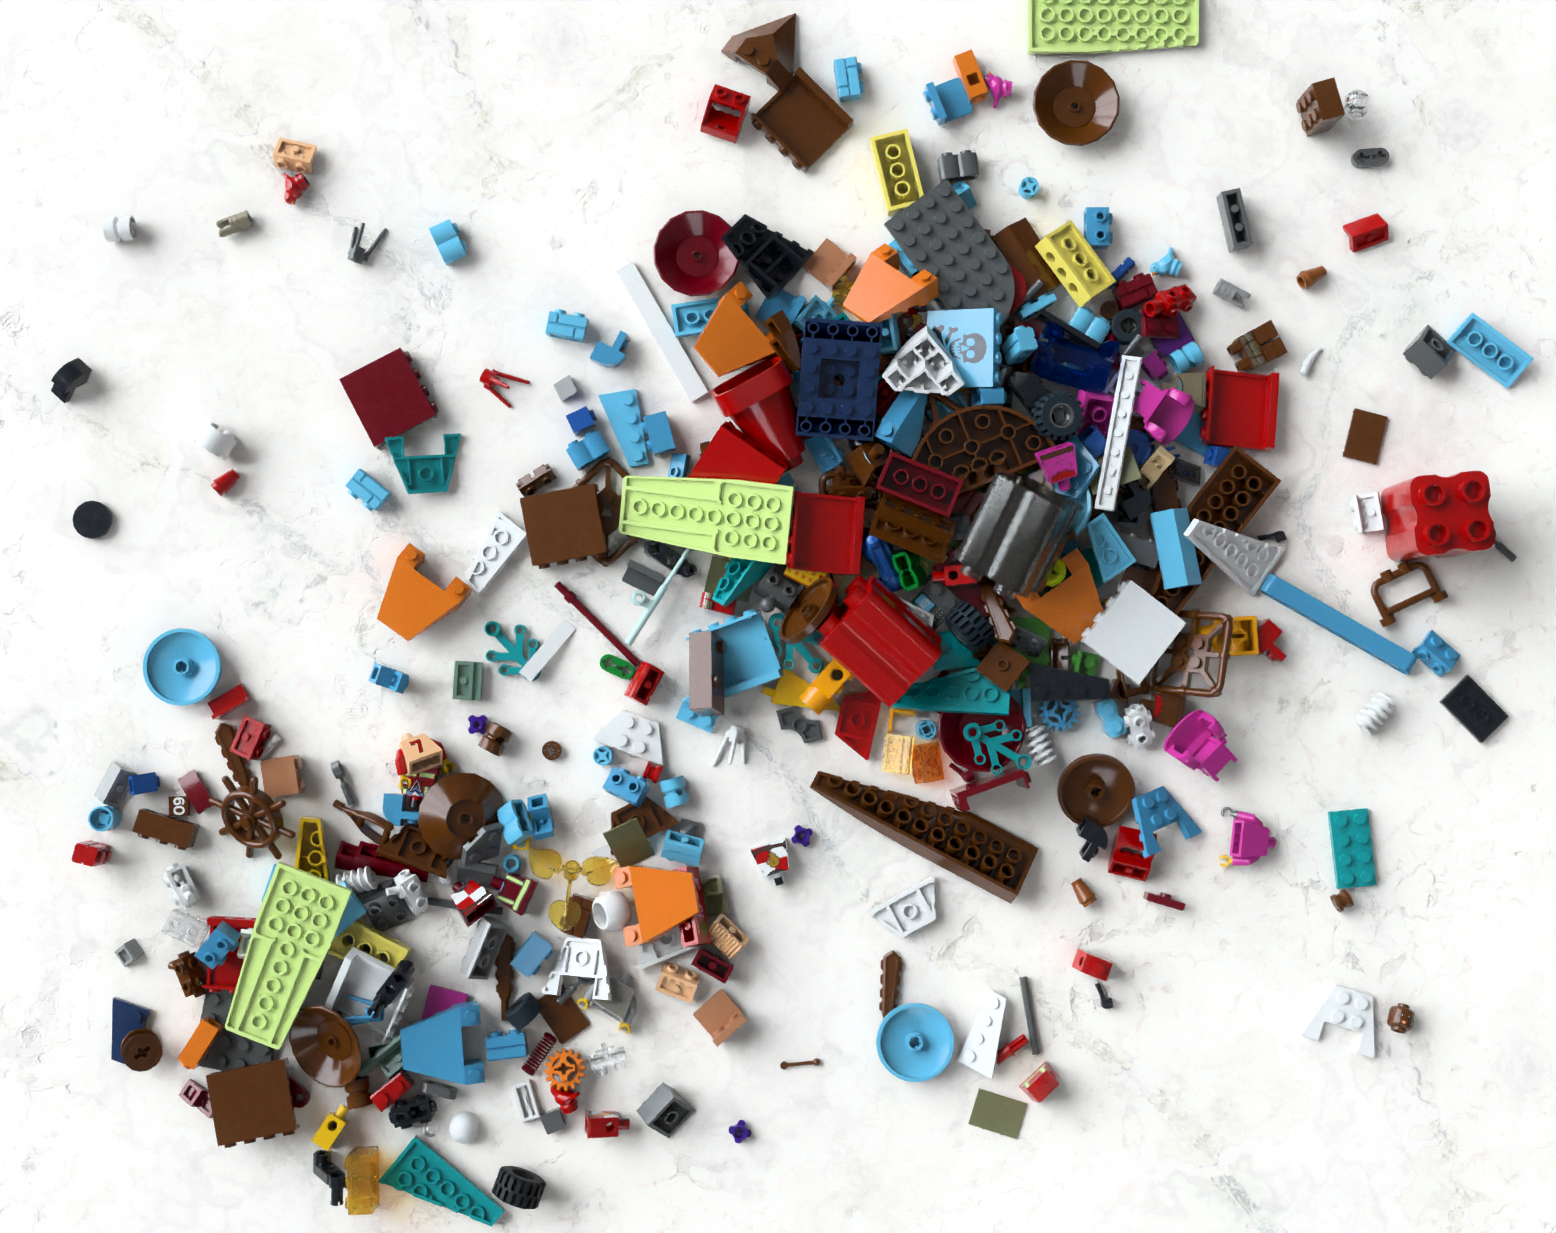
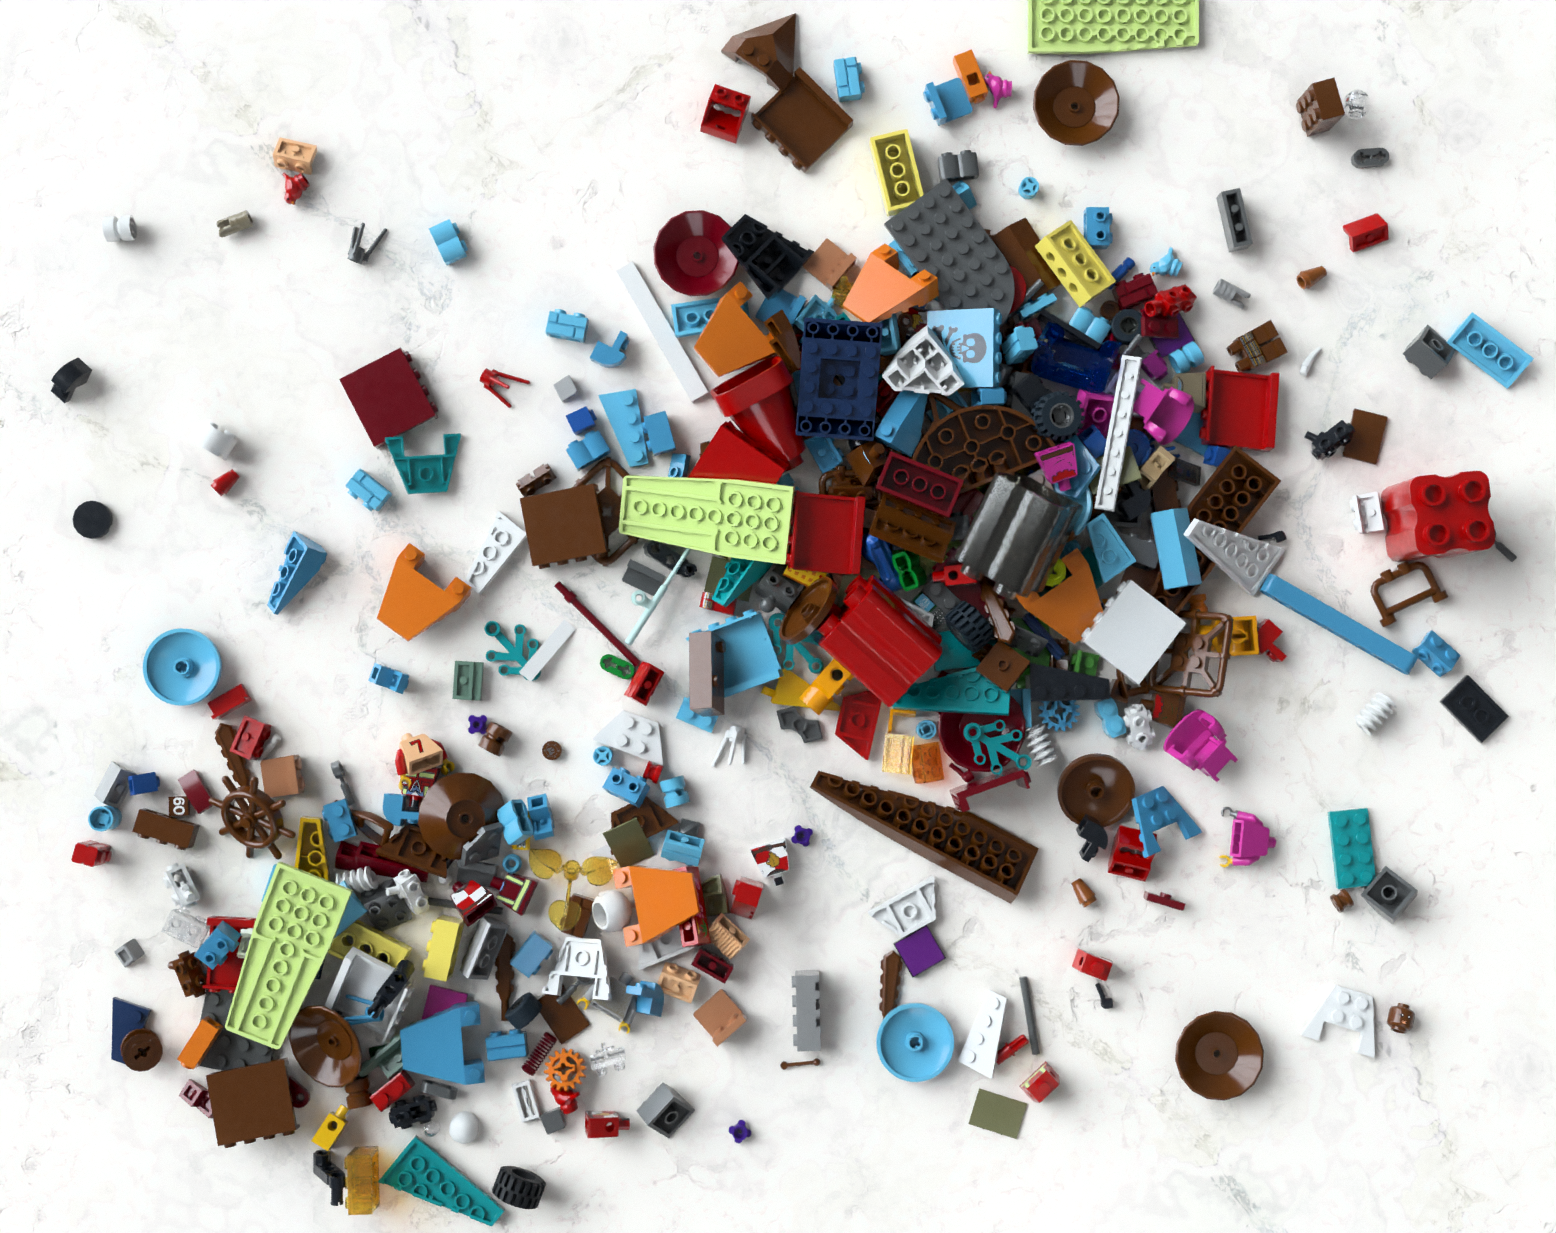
(301, 564): none -> dark azure wedge
(339, 820): none -> dark azure bracket
(443, 948): none -> light yellow brick
(649, 999): none -> dark azure brick
(747, 896): none -> red wedge
(807, 1010): none -> light grey wedge
(919, 950): none -> dark purple tile
(1035, 626): none -> dark blue axle
(1198, 602): none -> orange wheel
(1238, 1058): none -> reddish brown dish
(1326, 443): none -> black brick
(1389, 895): none -> dark grey slope

